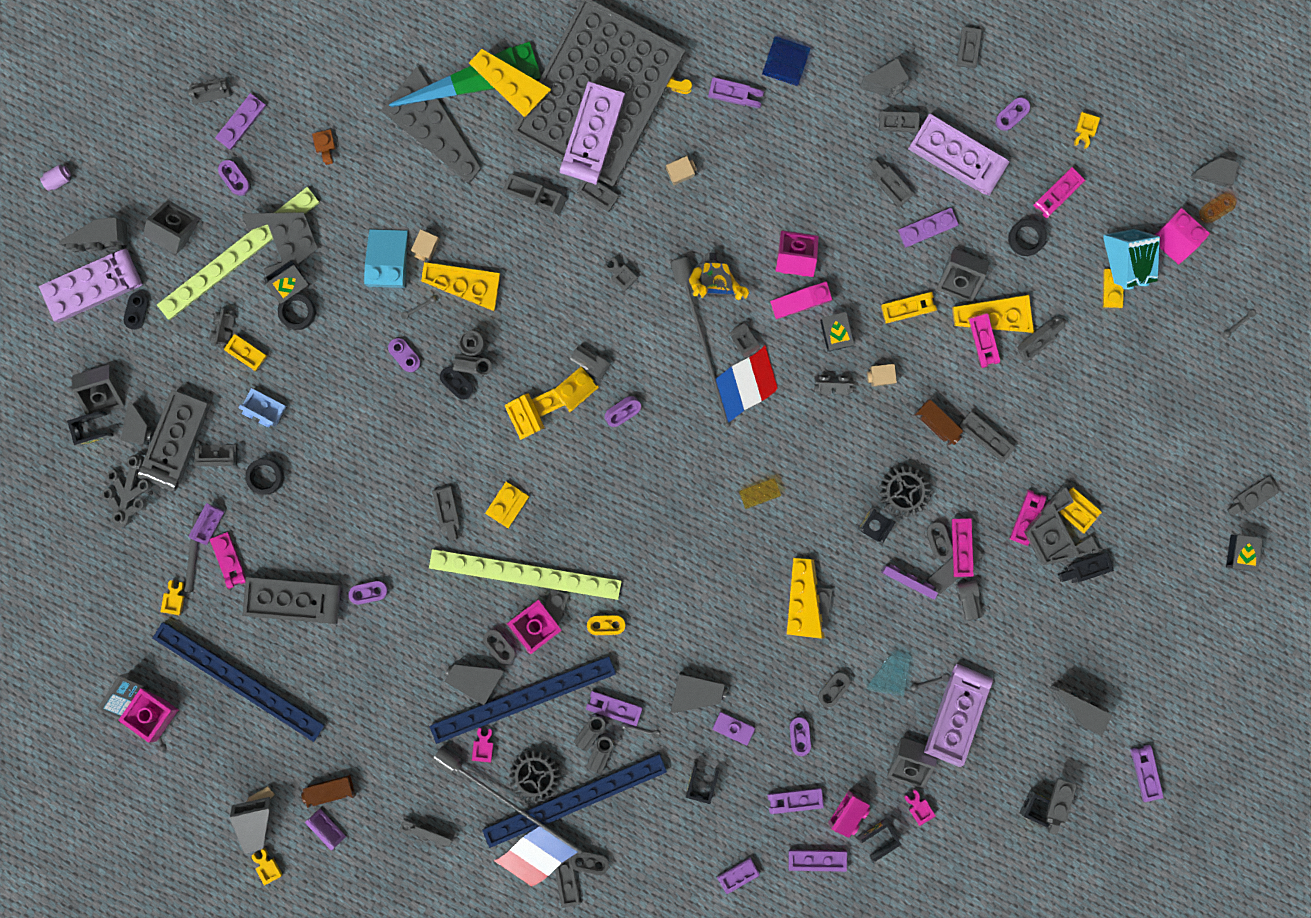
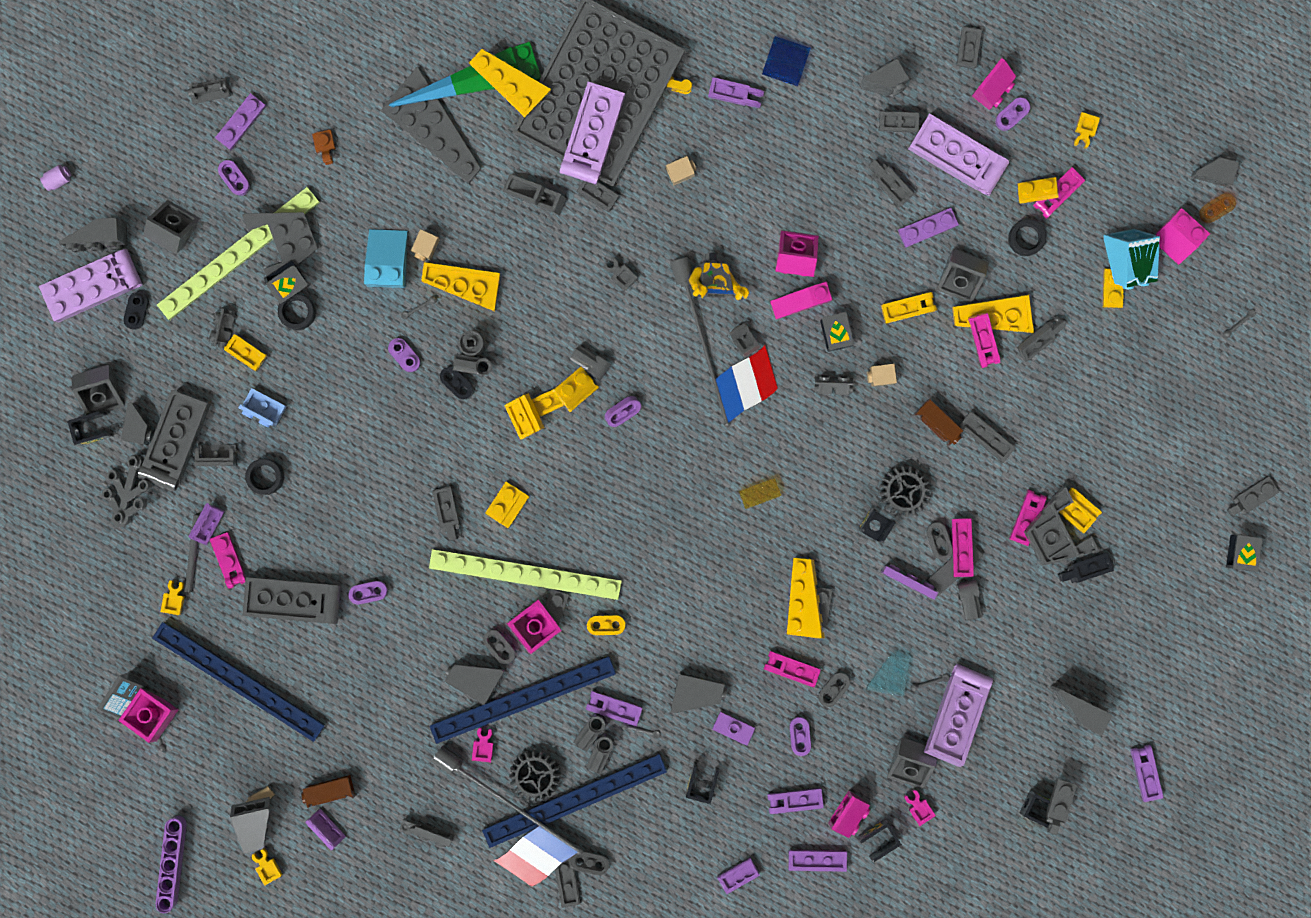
(165, 871): none -> medium lavender beam
(793, 669): none -> dark pink plate
(995, 85): none -> dark pink slope
(1038, 190): none -> yellow plate

